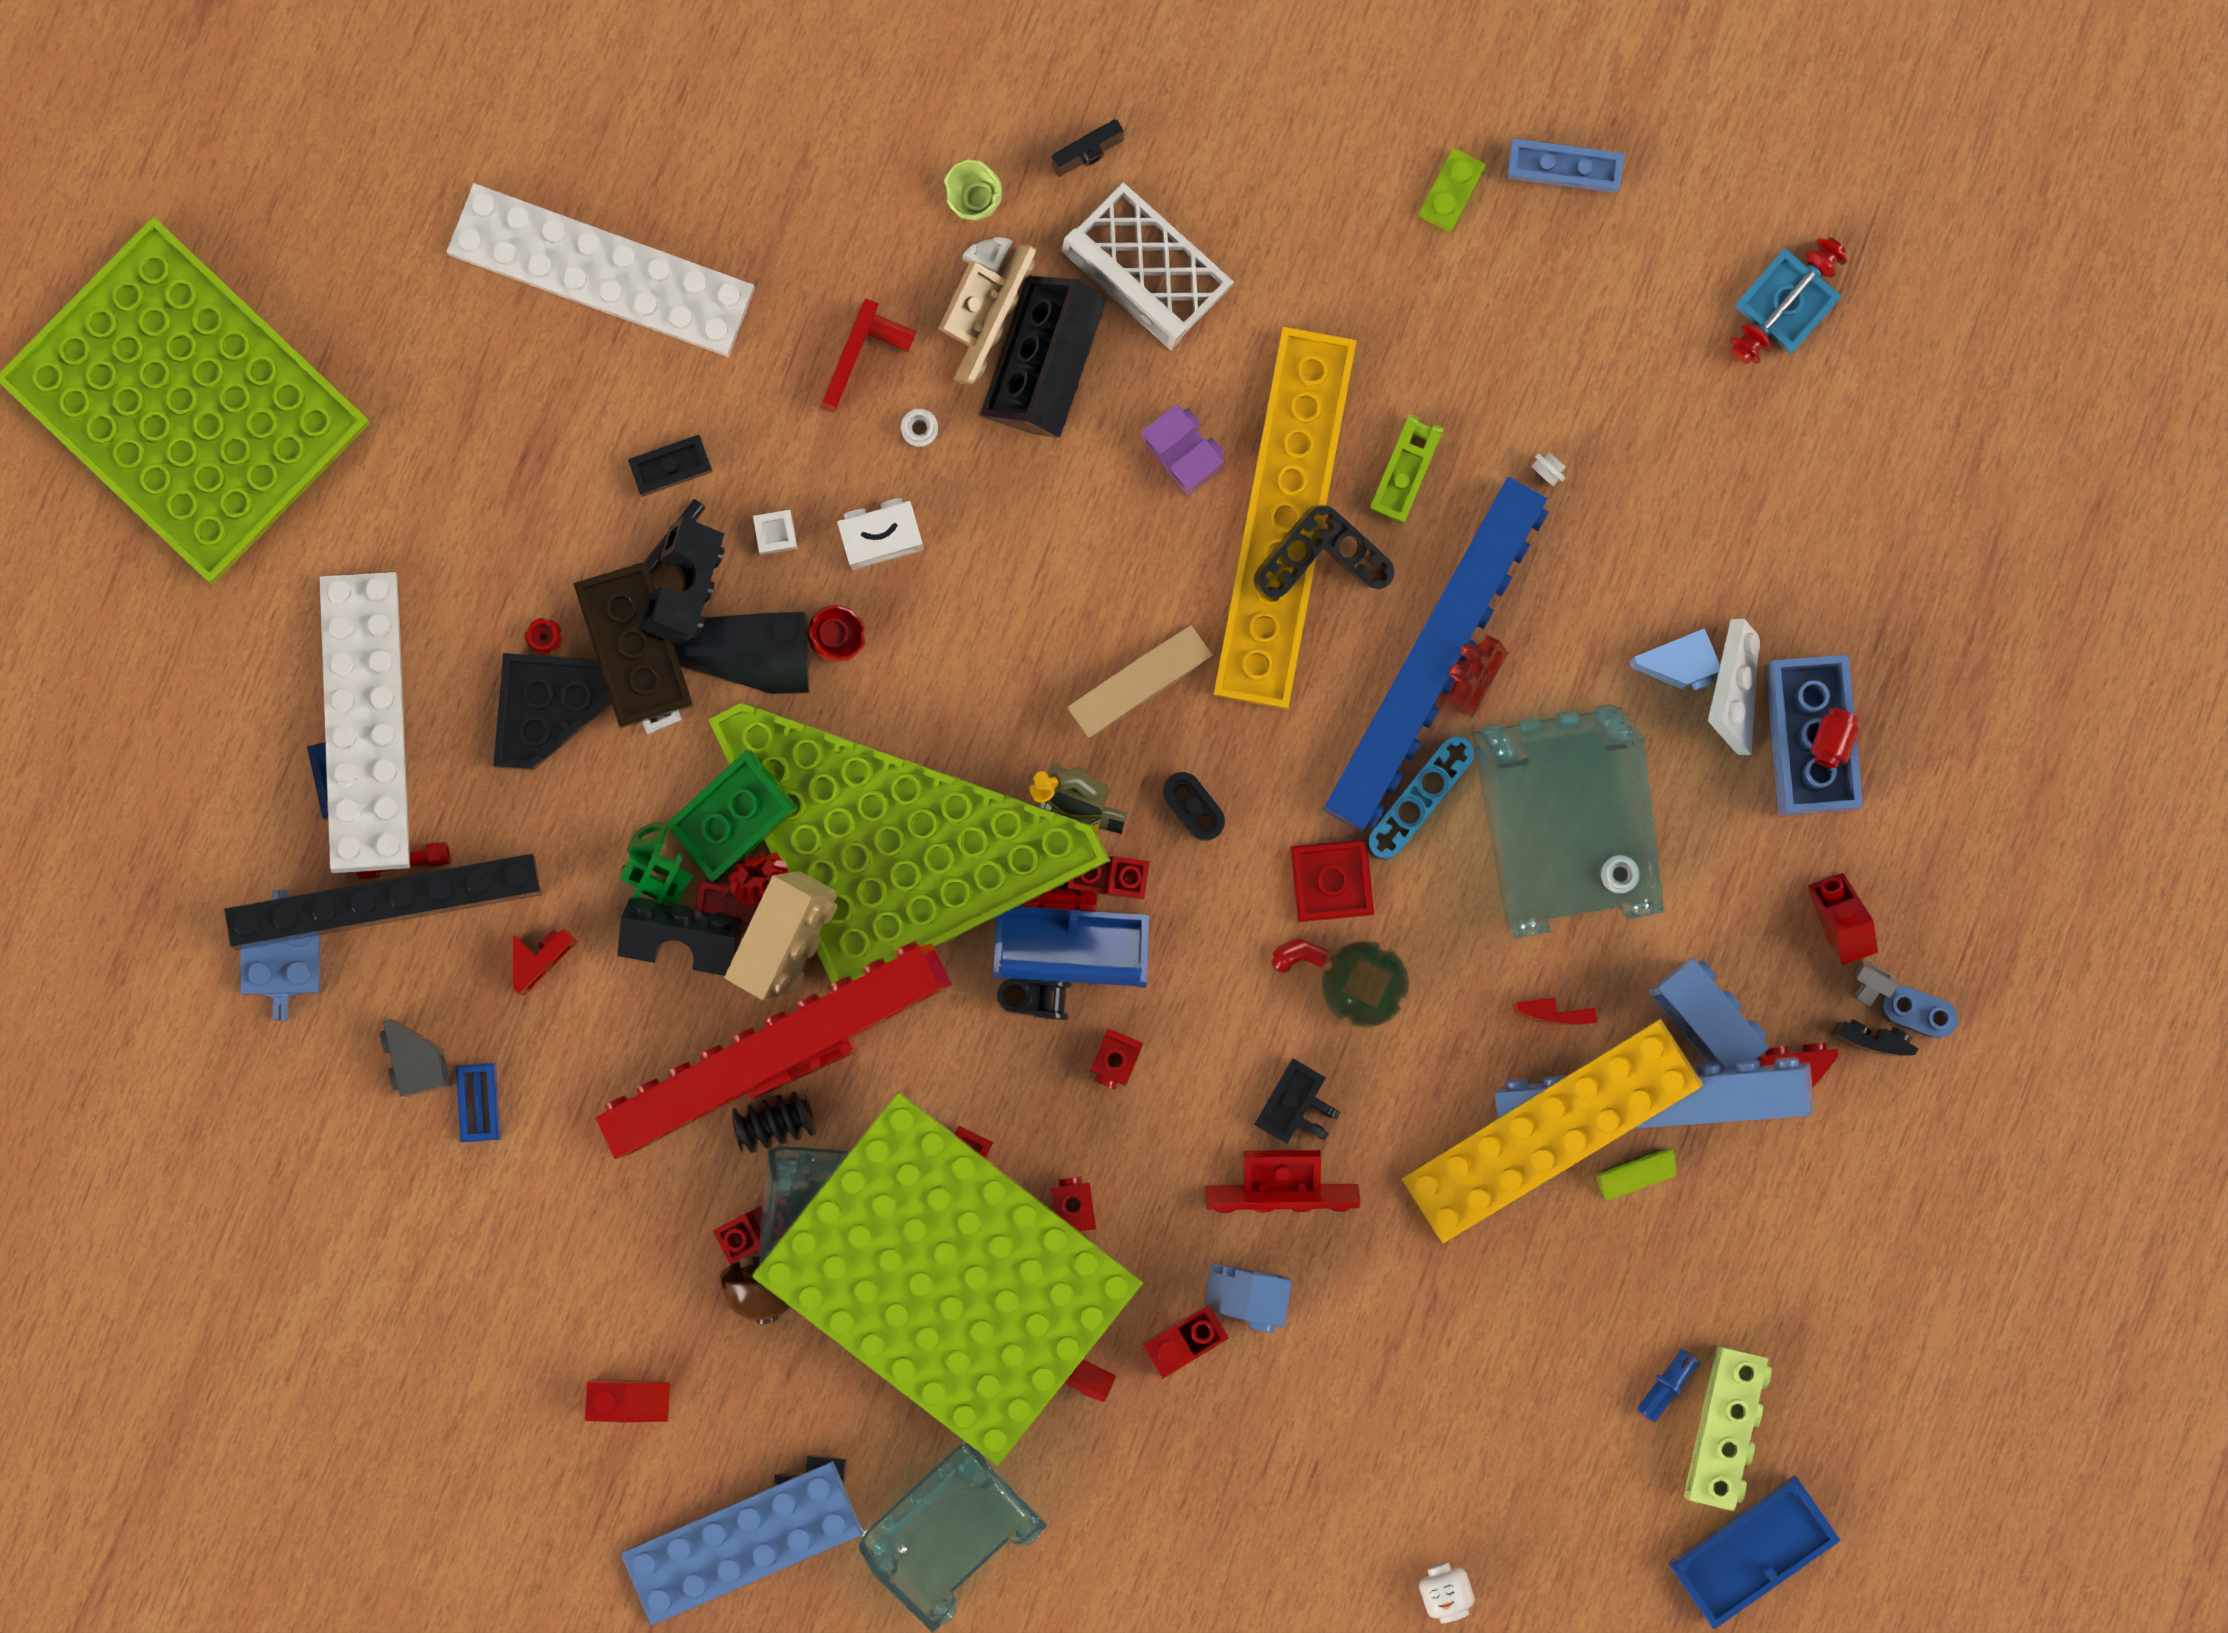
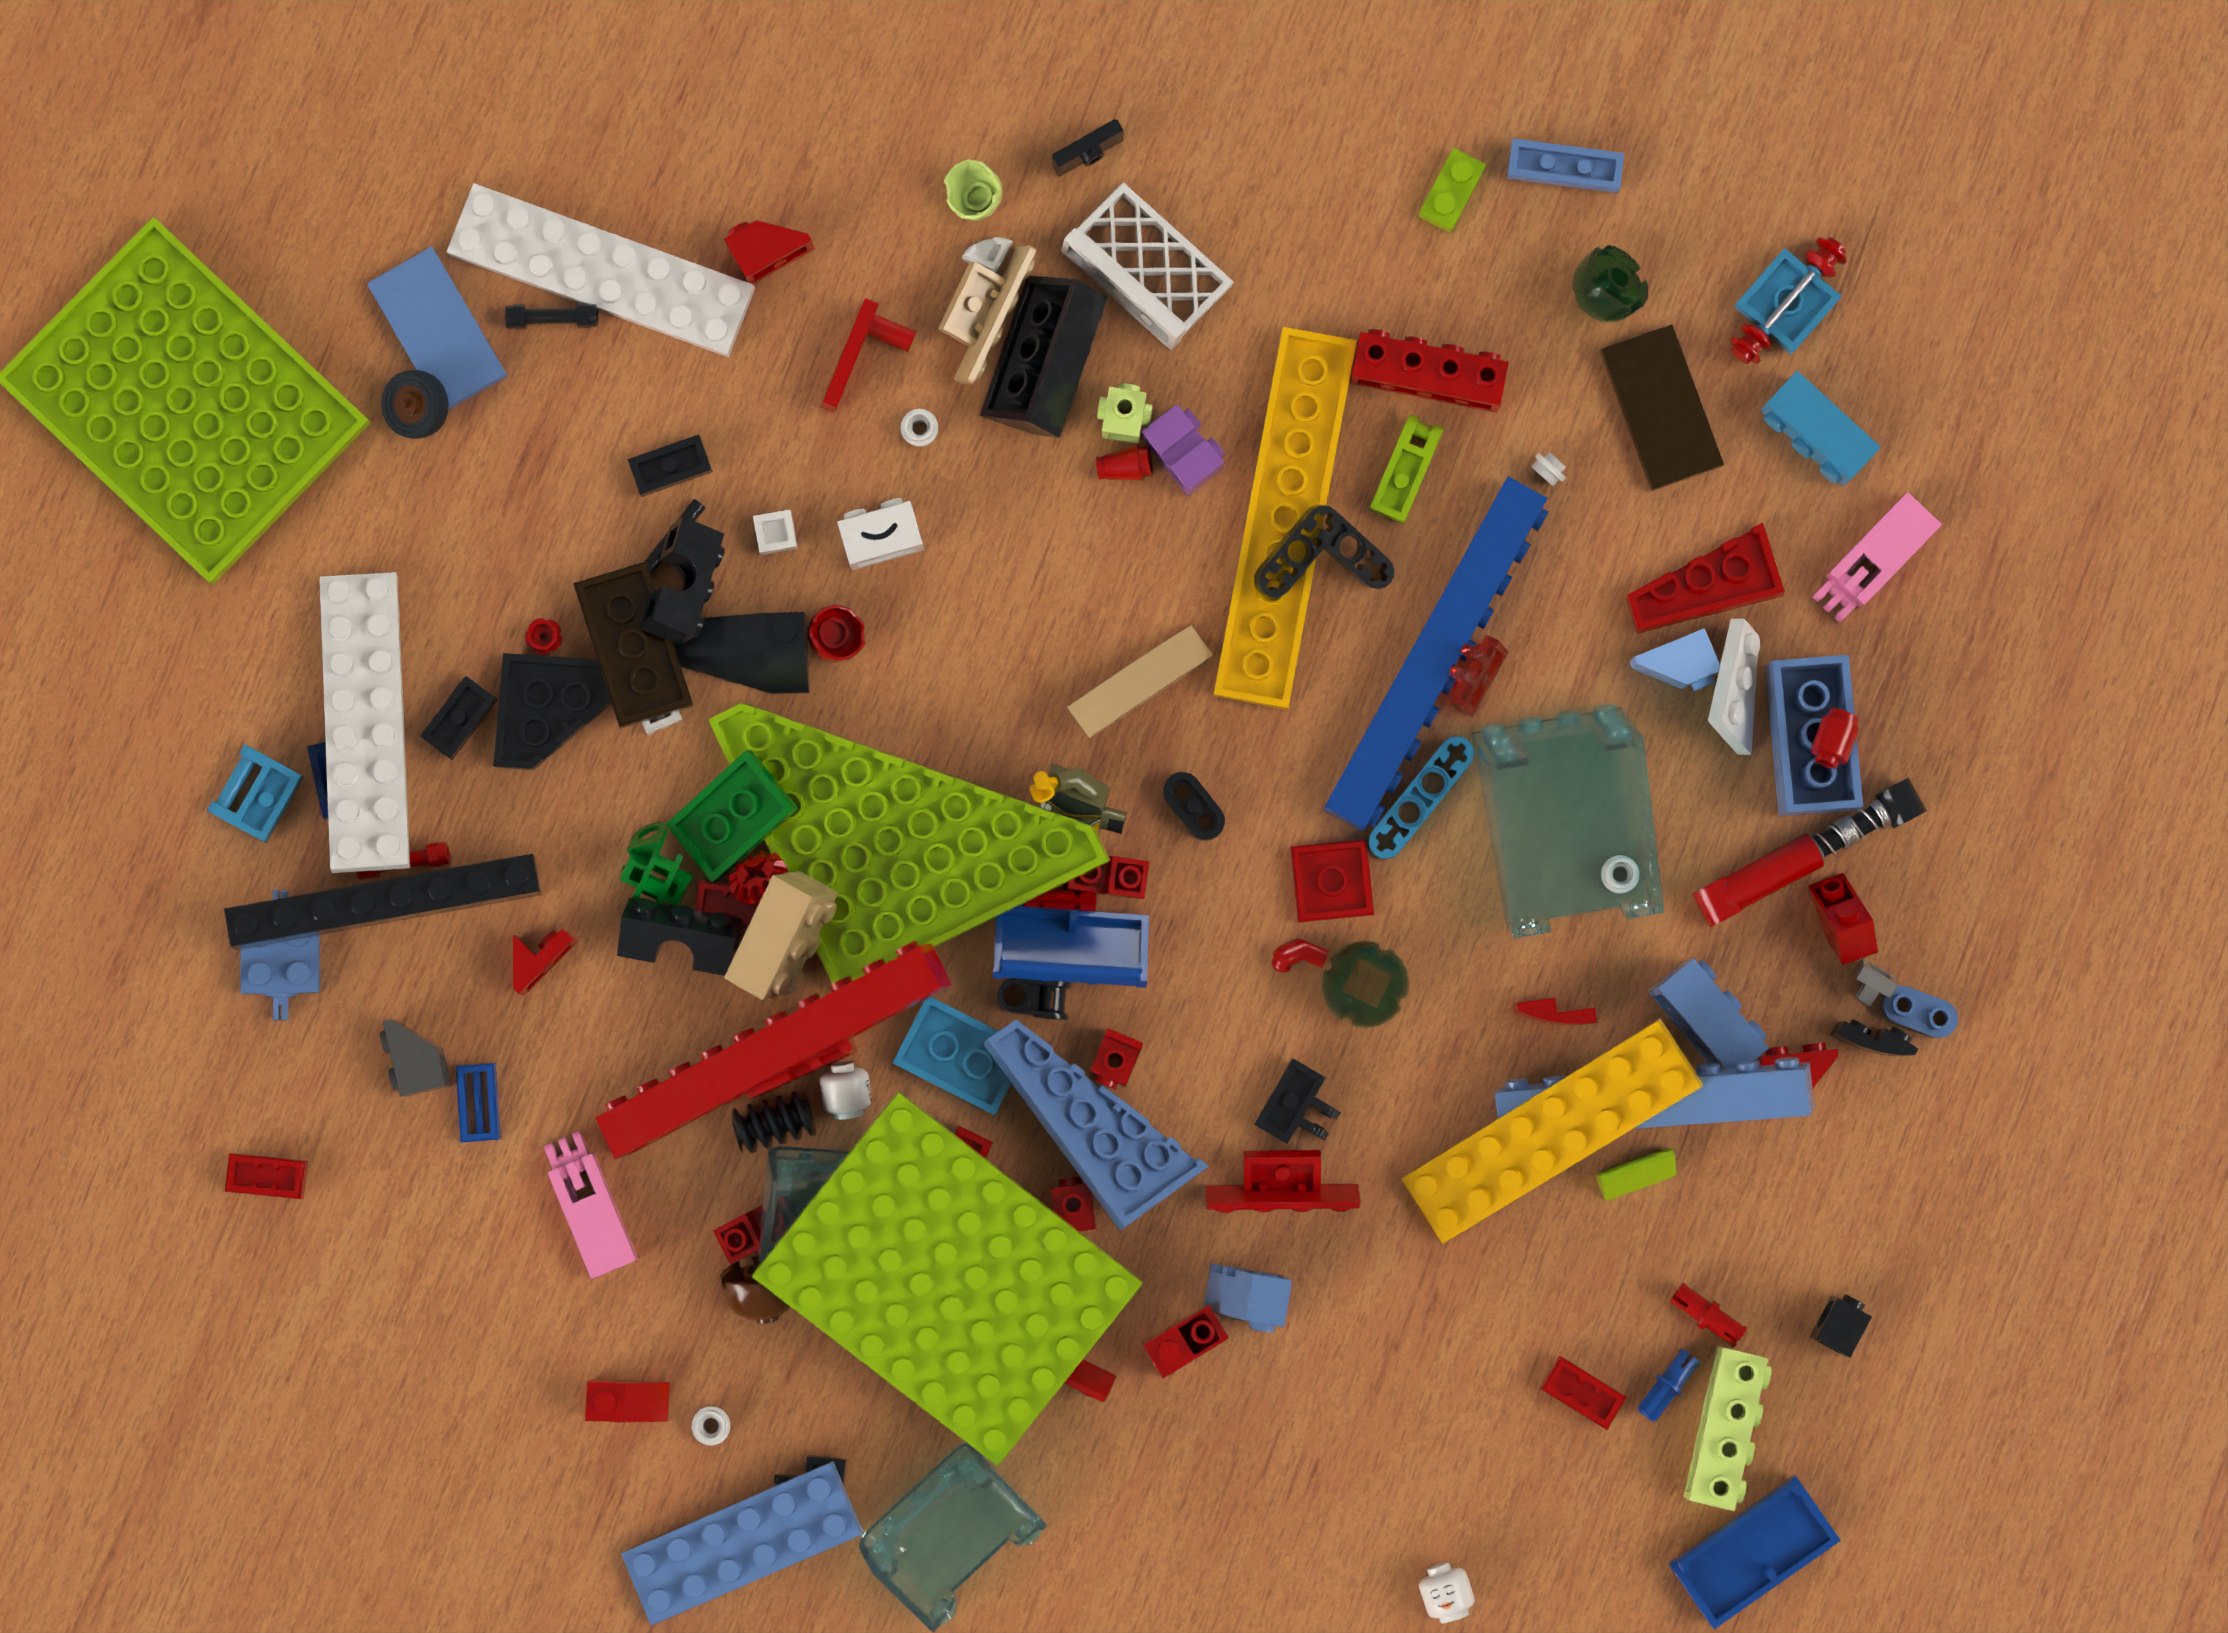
(266, 798): none -> dark azure plate
(266, 1176): none -> red plate
(415, 404): none -> black wheel
(437, 326): none -> medium blue tile
(458, 717): none -> black plate
(519, 316): none -> black bar
(594, 1219): none -> bright pink hinge
(702, 1434): none -> white plate
(765, 248): none -> red slope
(845, 1090): none -> white head
(950, 1053): none -> dark azure plate
(1101, 1135): none -> medium blue wing
(1124, 426): none -> yellowish green brick
(1126, 464): none -> red cone
(1429, 371): none -> red brick
(1583, 1392): none -> red plate
(1608, 285): none -> clear green cylinder
(1661, 407): none -> dark brown tile
(1708, 1315): none -> red pin
(1722, 580): none -> red wing
(1805, 854): none -> piece
(1819, 429): none -> dark azure brick
(1841, 1325): none -> black brick
(1887, 546): none -> bright pink hinge

